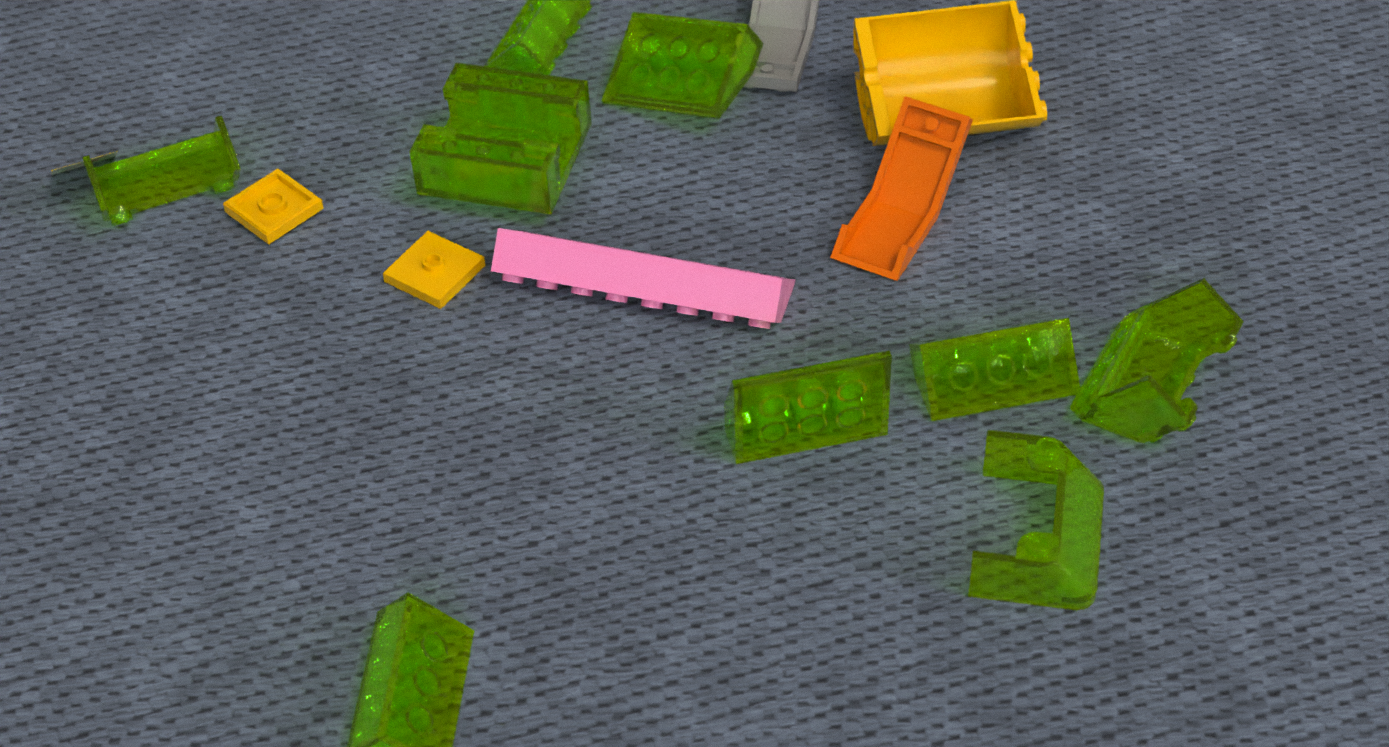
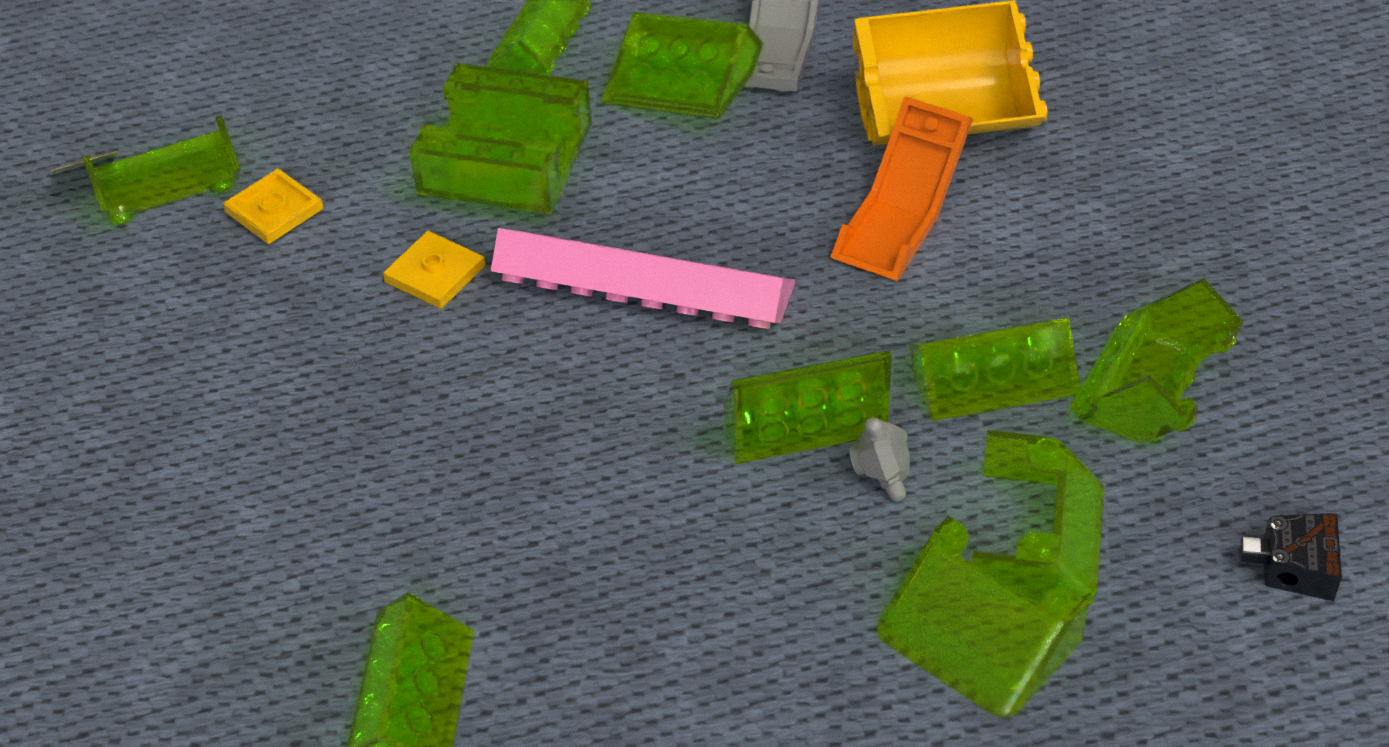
(883, 456): none -> light grey rock
(978, 629): none -> clear neon green windscreen
(1298, 554): none -> torso

